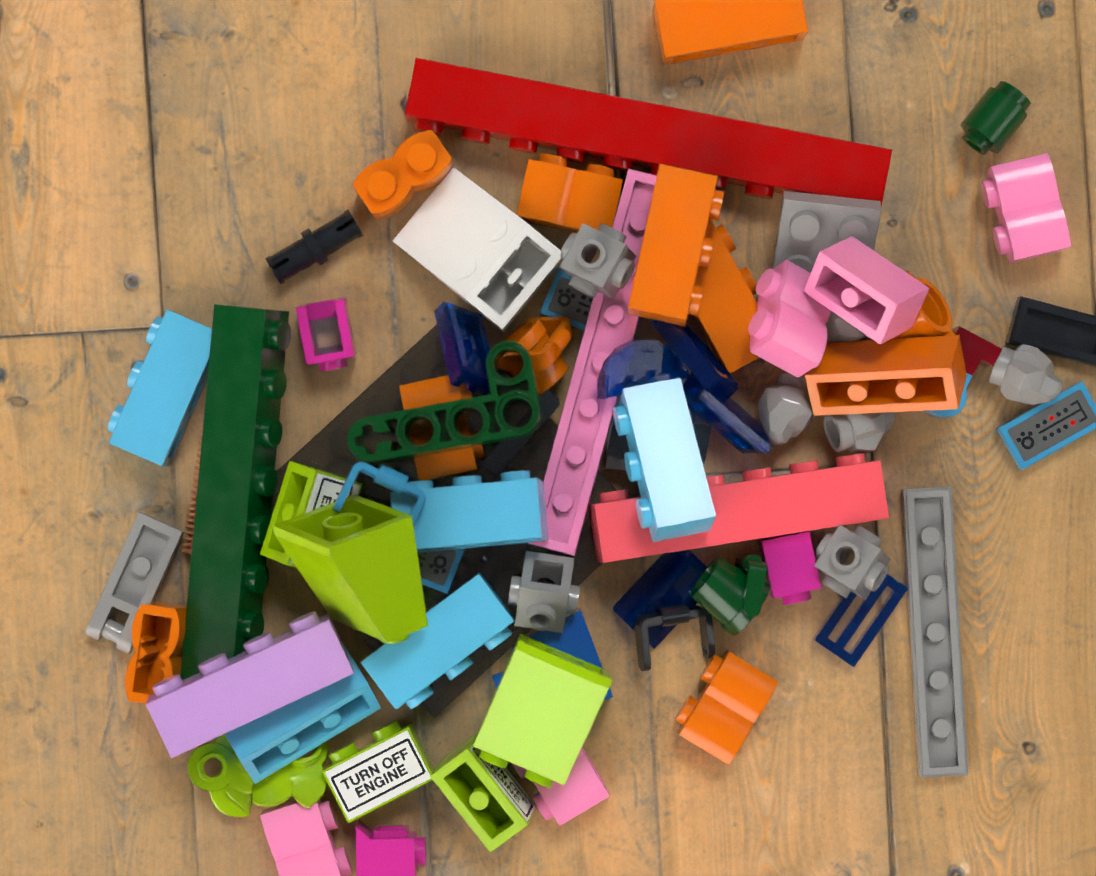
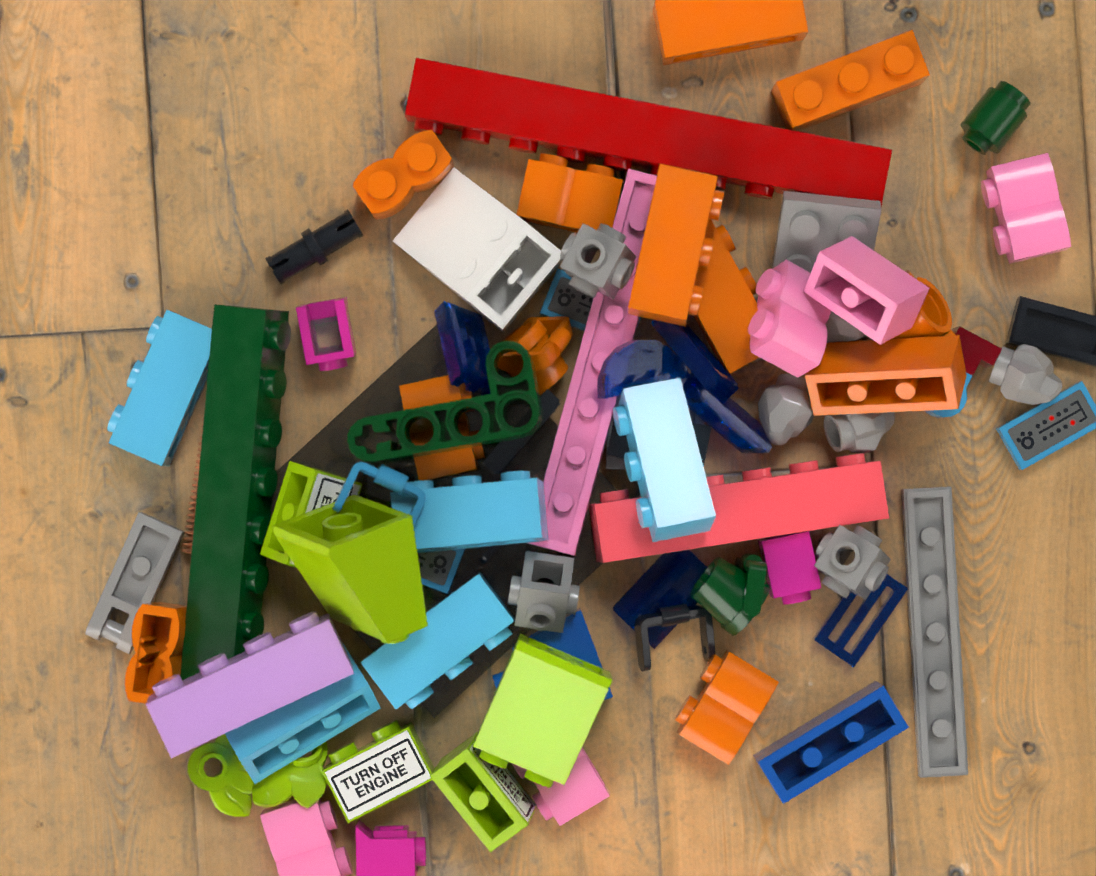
(830, 741): none -> blue brick
(850, 82): none -> orange brick

